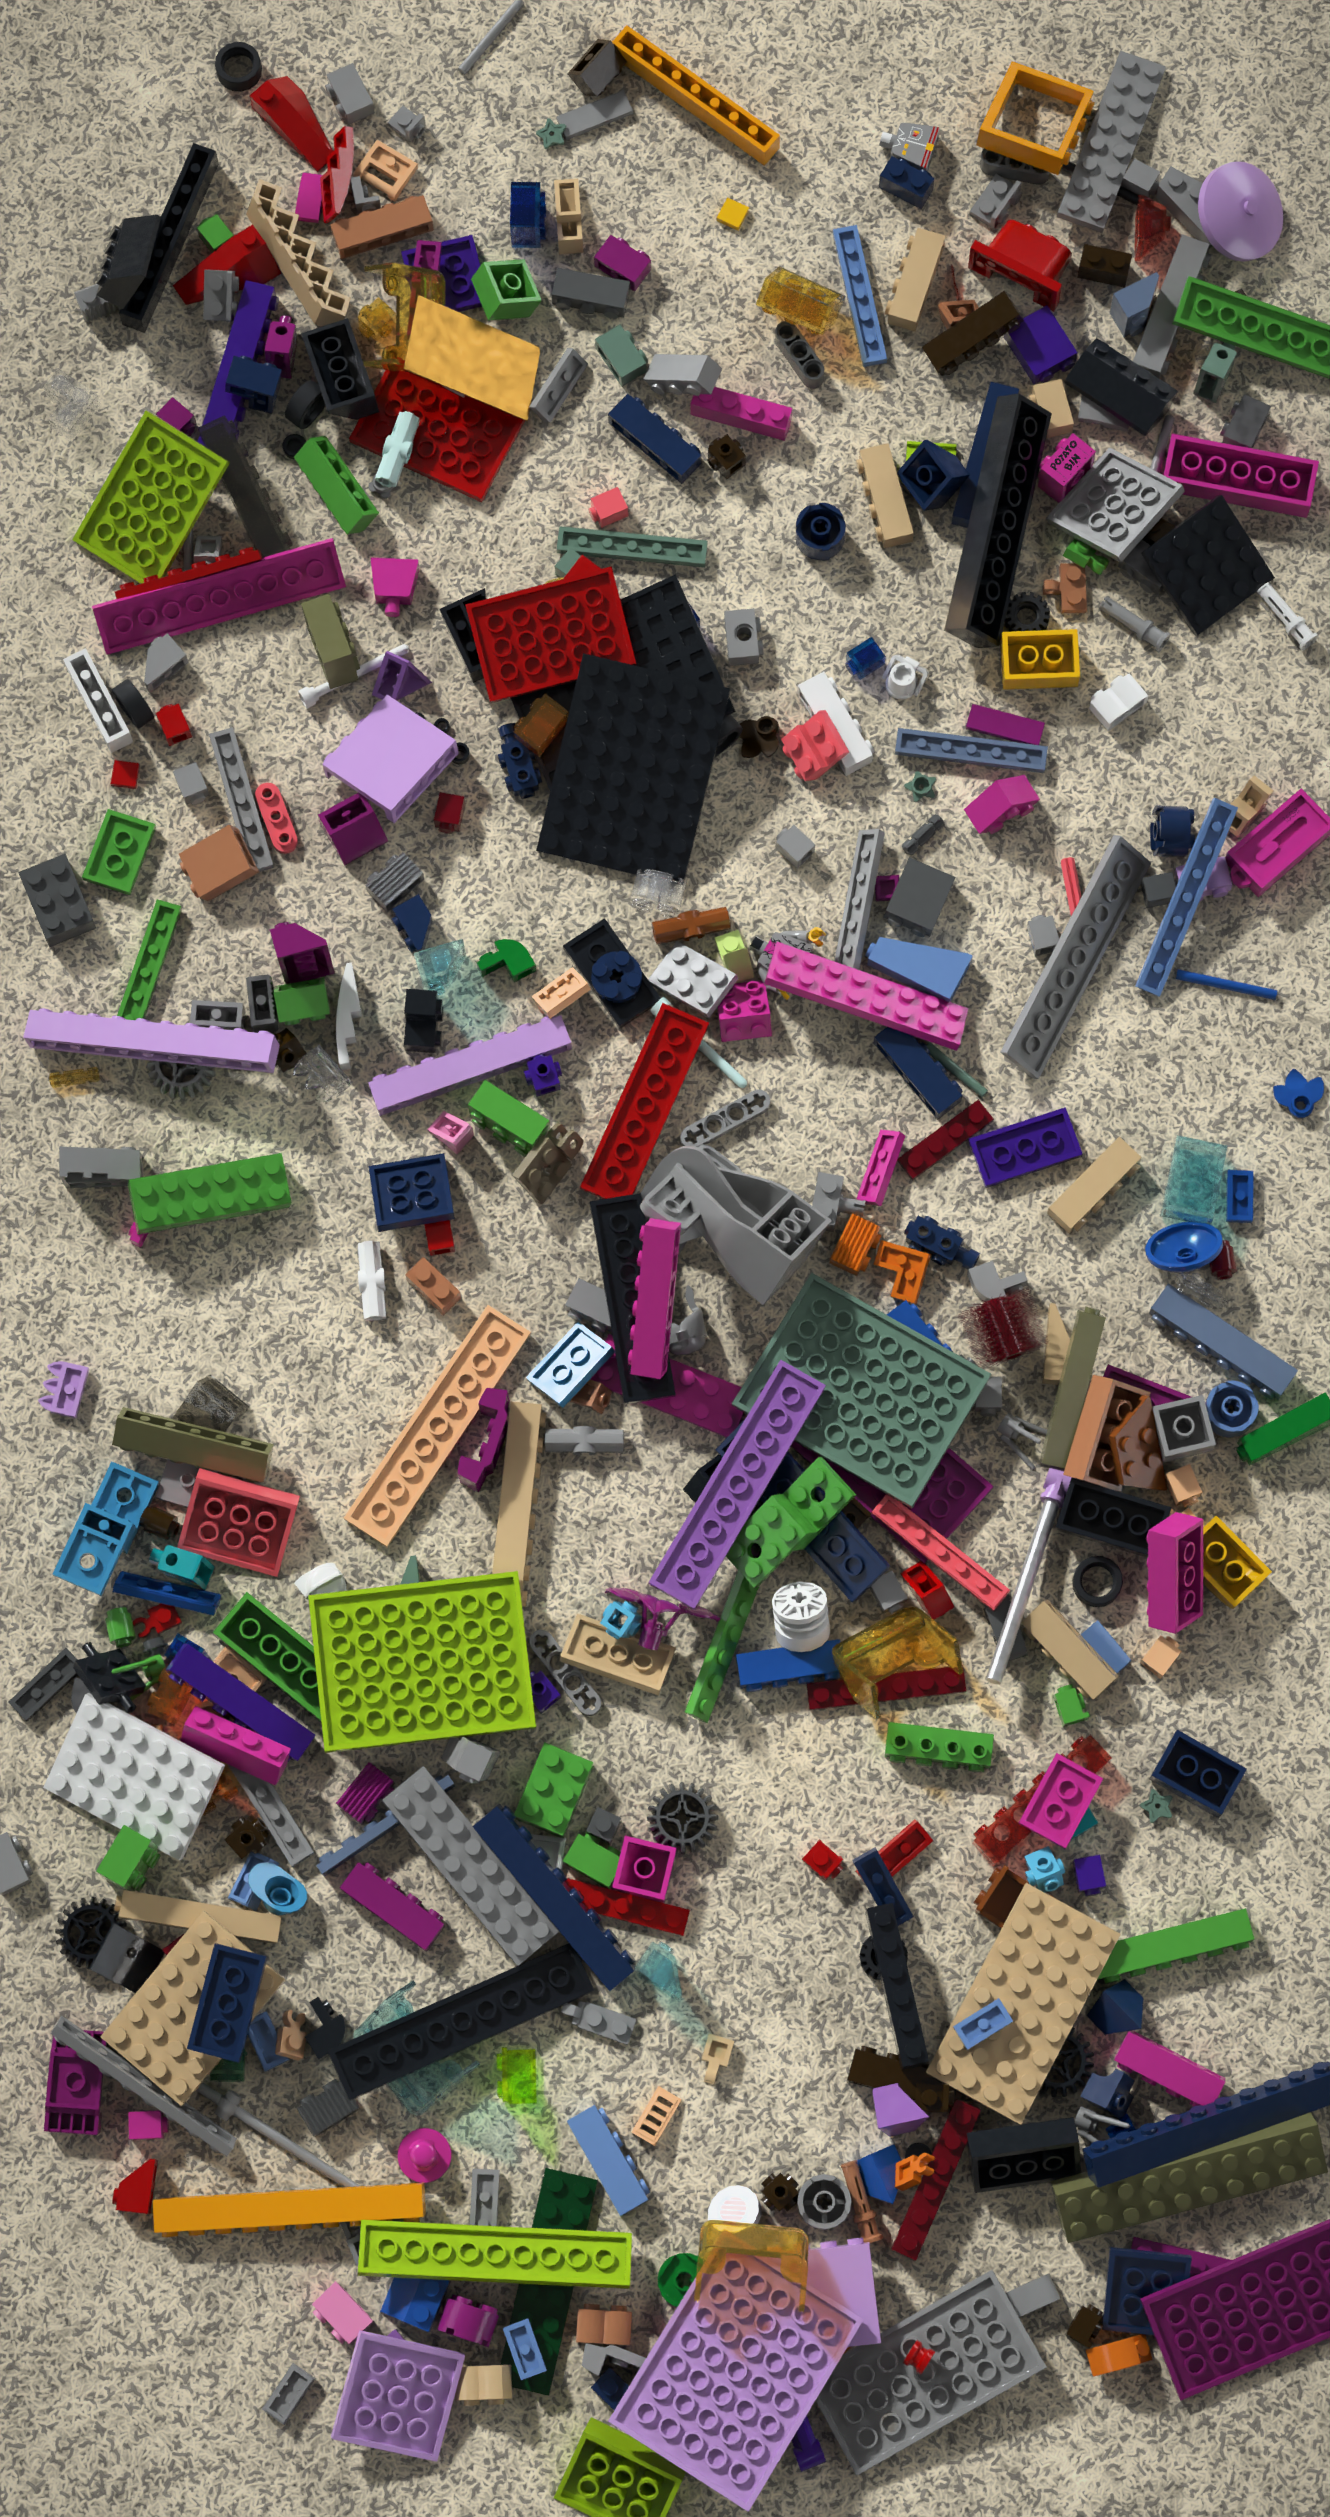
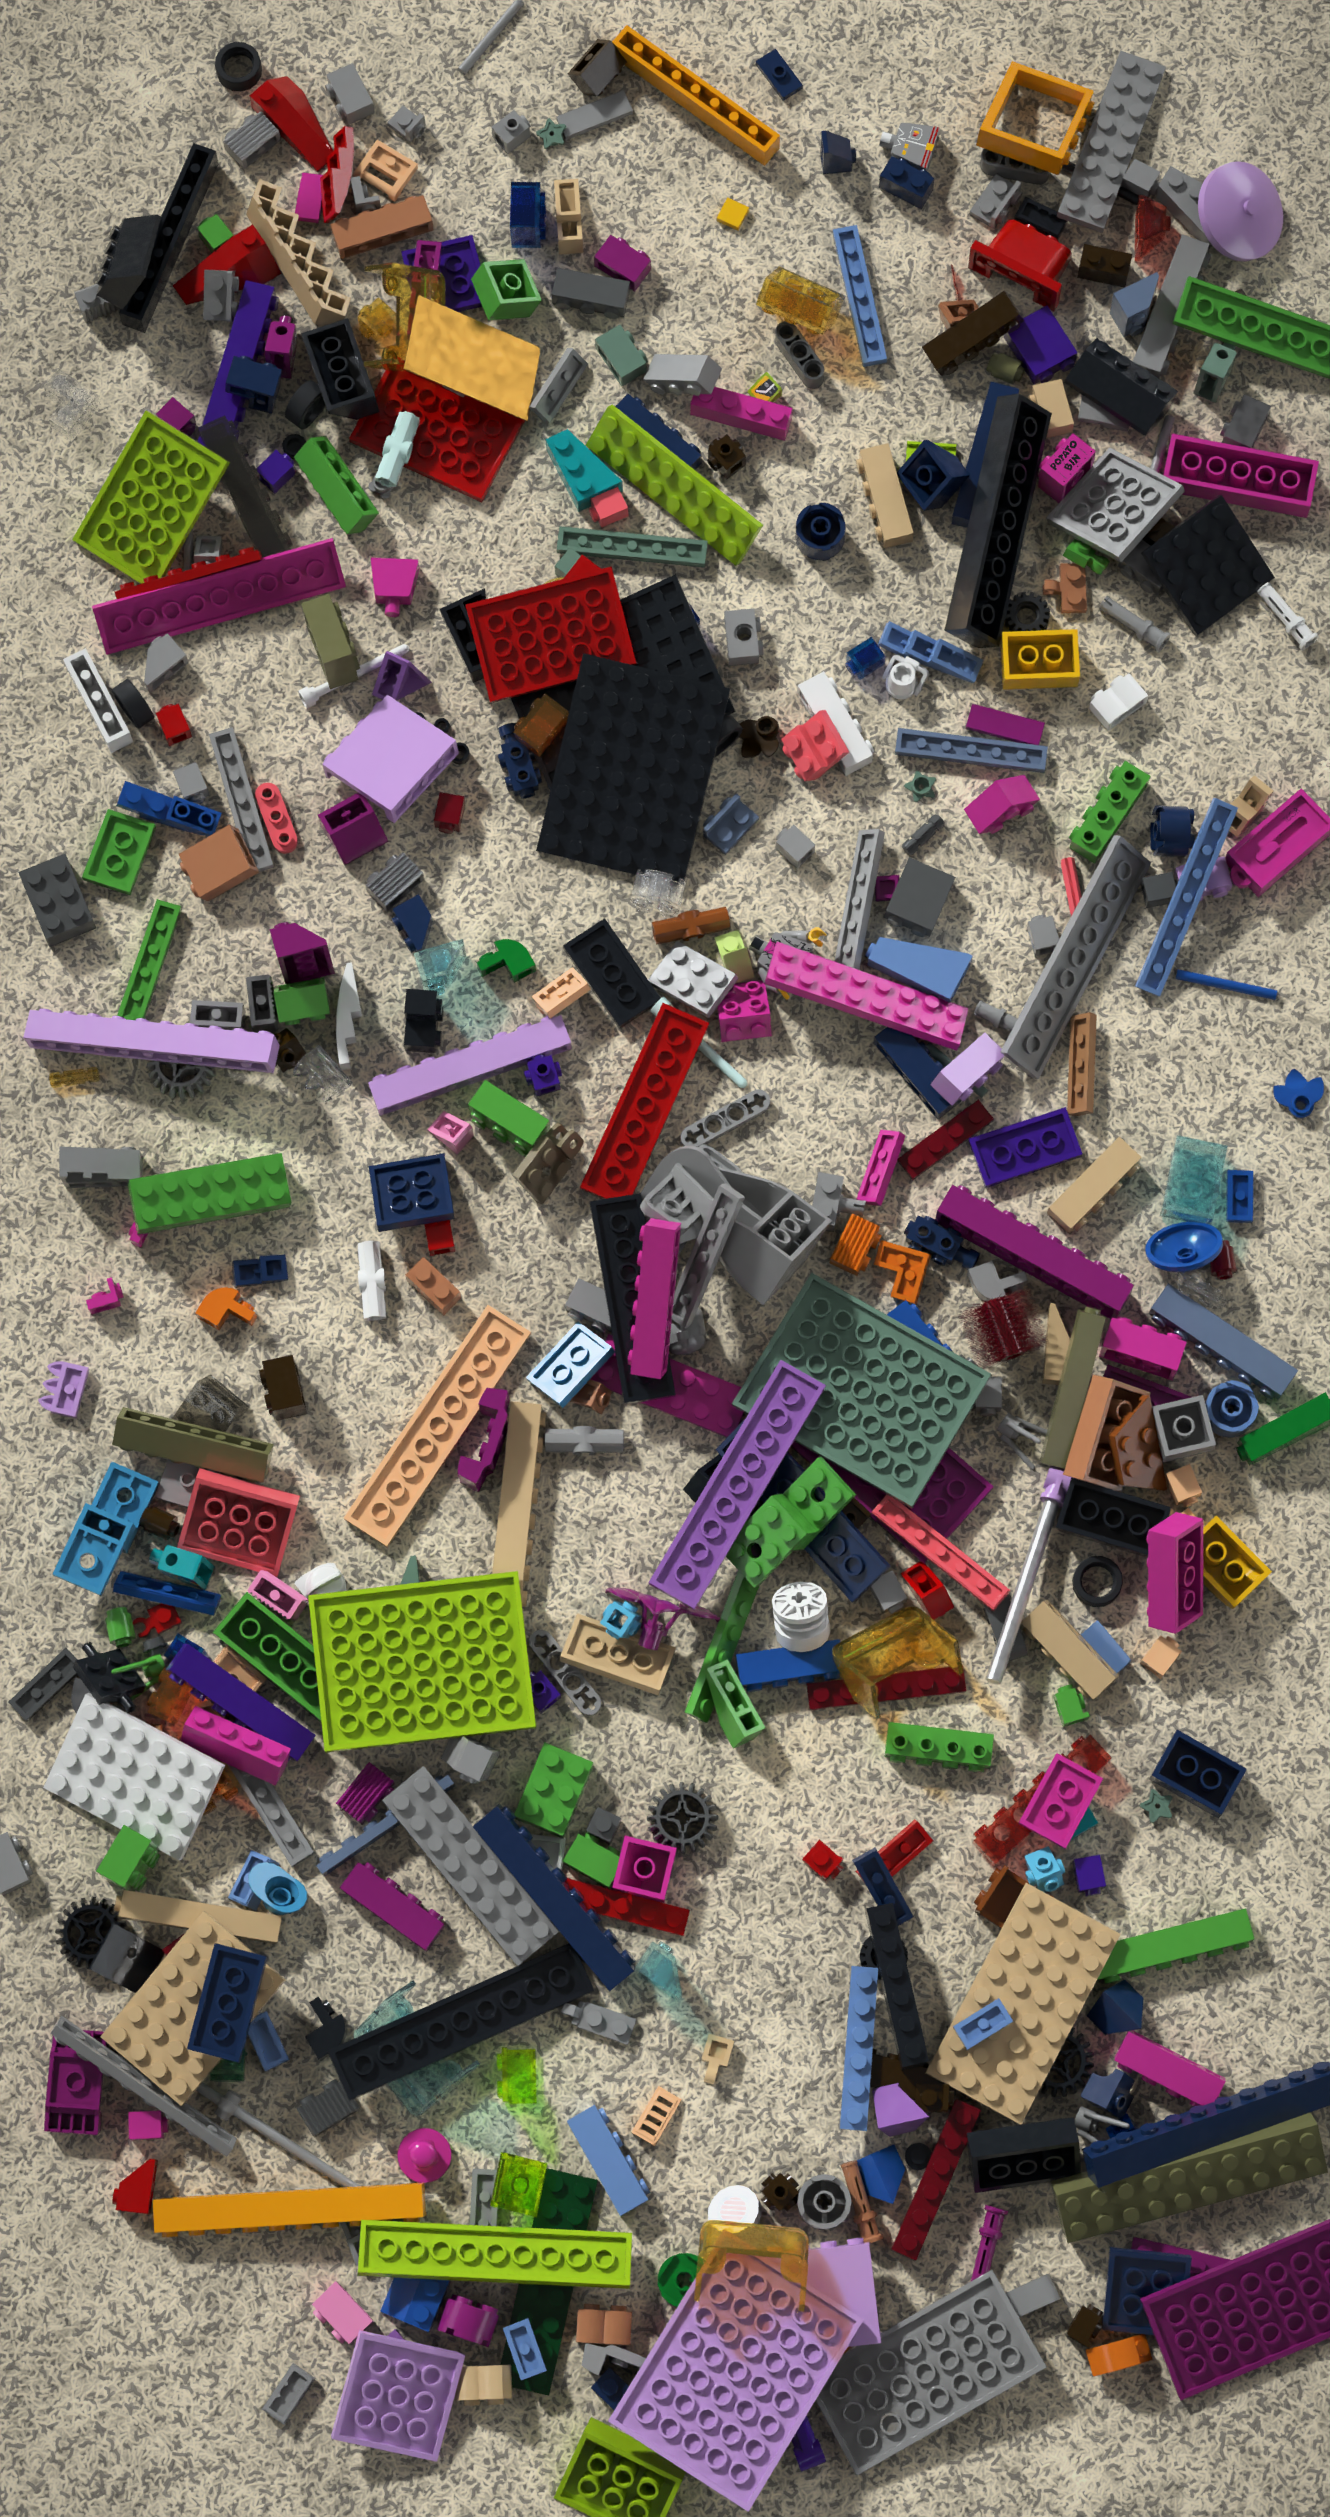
(101, 1301): none -> dark pink bracket
(125, 774): red tile -> none
(168, 811): none -> blue slope
(222, 1302): none -> orange brick
(241, 1842): dark brown brick -> none
(251, 139): none -> light grey brick
(260, 1271): none -> dark blue slope
(276, 471): none -> dark purple brick
(278, 1595): none -> bright pink brick
(284, 1387): none -> dark brown brick
(289, 2038): light nougat plate -> none
(511, 131): none -> light grey brick
(518, 2185): none -> clear neon green slope
(580, 469): none -> teal wedge
(611, 990): dark blue plate -> none
(674, 485): none -> lime plate
(706, 1254): none -> light grey plate
(729, 824): none -> sand blue bracket
(732, 1704): none -> bright green slope
(765, 389): none -> slope
(779, 74): none -> dark blue plate
(836, 153): none -> dark blue slope
(858, 2048): none -> medium blue plate
(911, 2169): orange plate -> none
(916, 279): tan brick -> none
(919, 2357): red wheel -> none
(931, 653): none -> medium blue slope
(969, 1070): none -> lavender brick
(991, 2228): none -> magenta pin
(998, 1017): none -> light grey pin
(1005, 368): none -> olive brick
(1034, 1252): none -> magenta brick
(1040, 217): none -> black plate
(1081, 1064): none -> medium nougat plate
(1109, 812): none -> bright green brick
(1143, 1348): none -> dark pink brick

